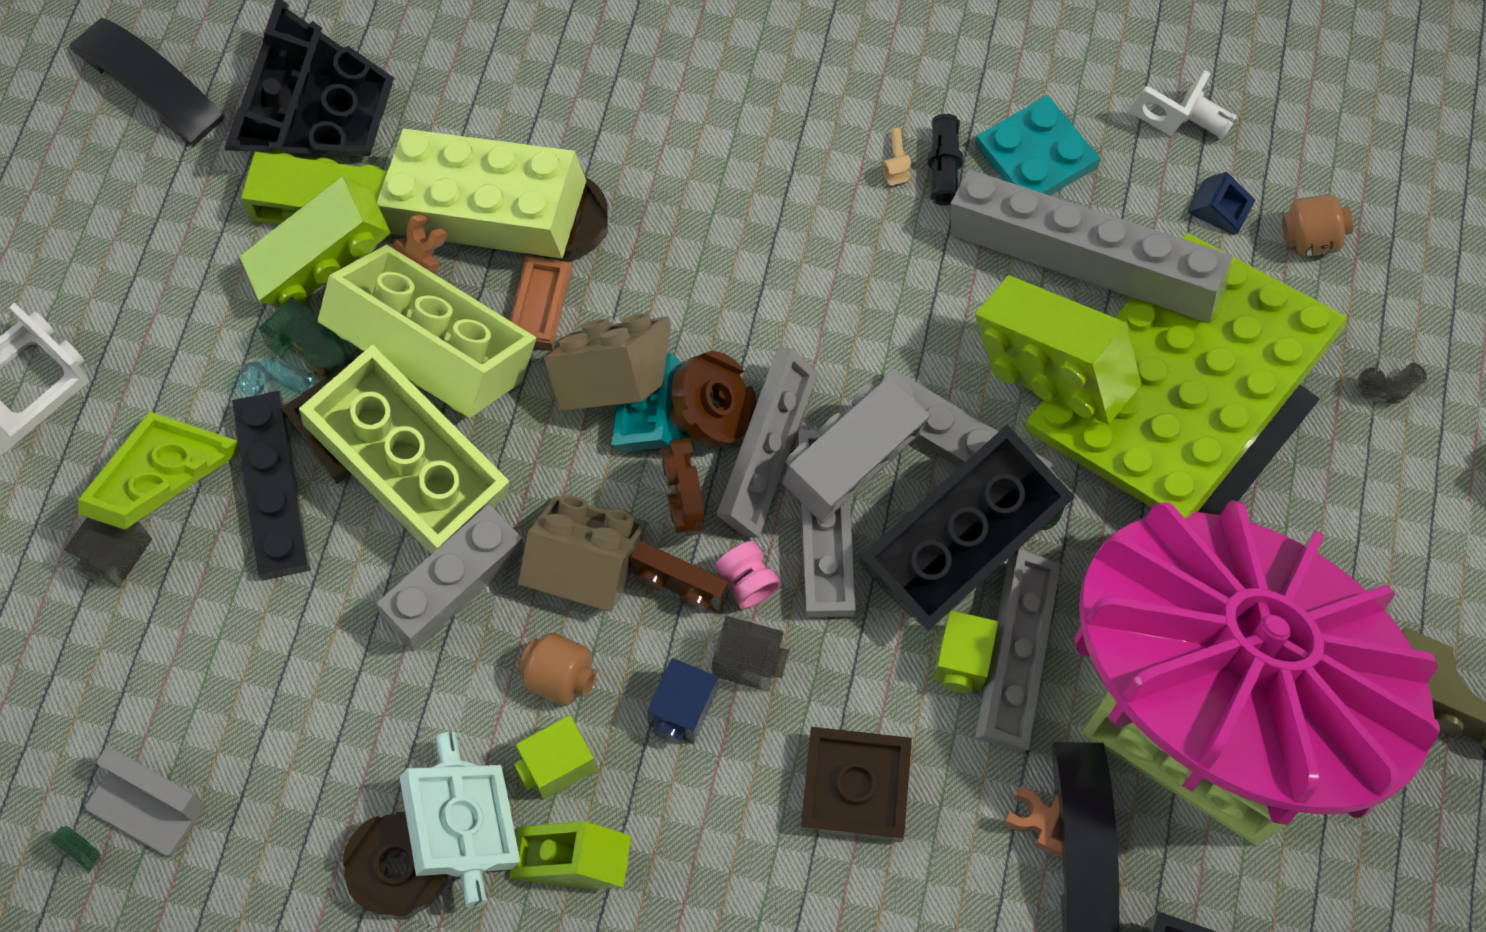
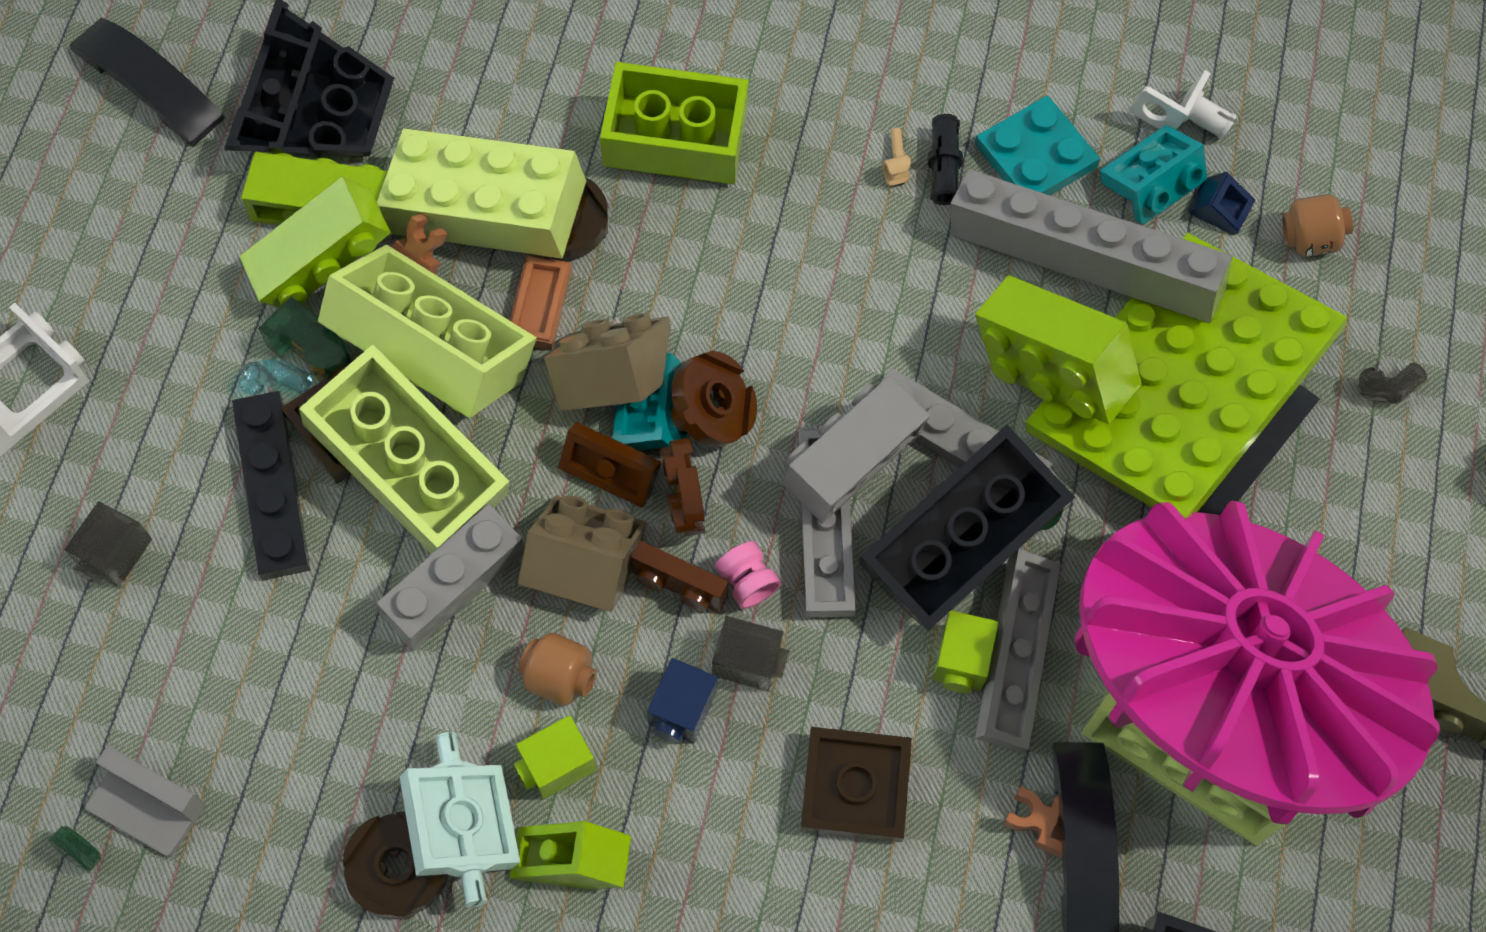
(152, 468): lime wing -> none
(609, 464): none -> reddish brown plate
(674, 122): none -> lime brick
(767, 443): light grey plate -> none
(1157, 172): none -> teal bracket

